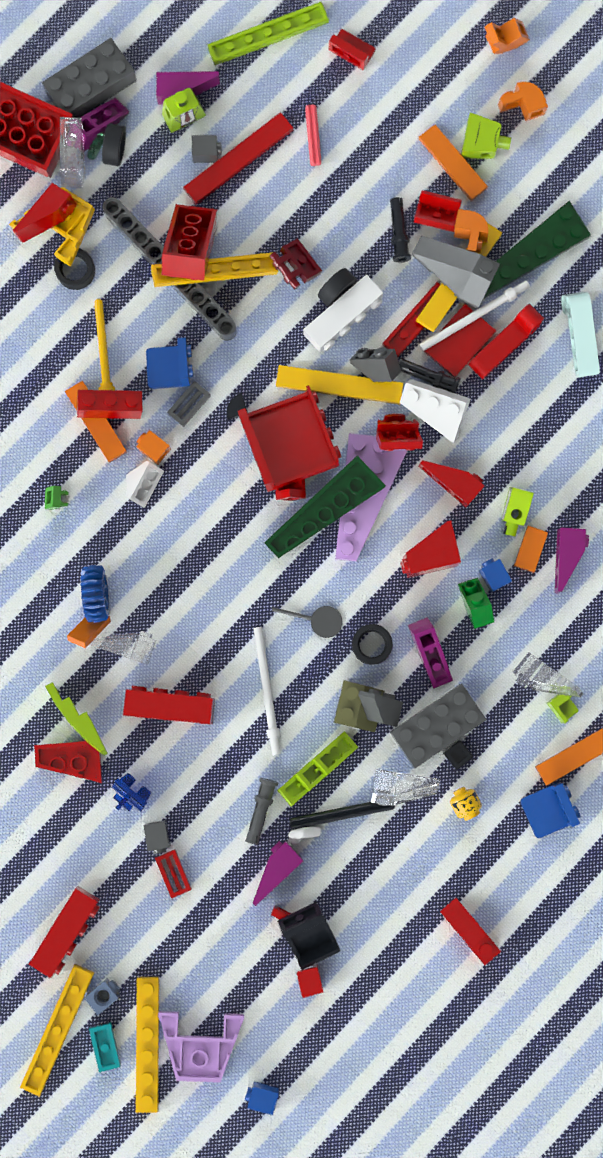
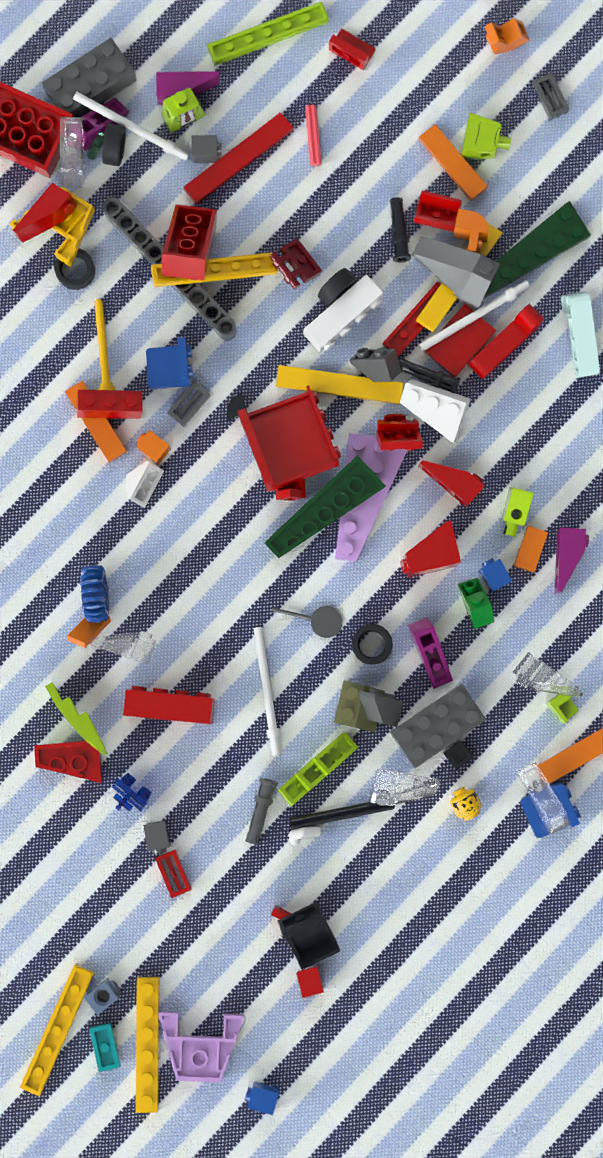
(53, 497): bright green tile -> none
(64, 932): red brick -> none
(168, 146): none -> white bar
(279, 866): magenta slope -> none
(470, 931): red slope -> none
(528, 97): orange brick -> none
(543, 798): none -> clear slope
(557, 112): none -> dark grey tile

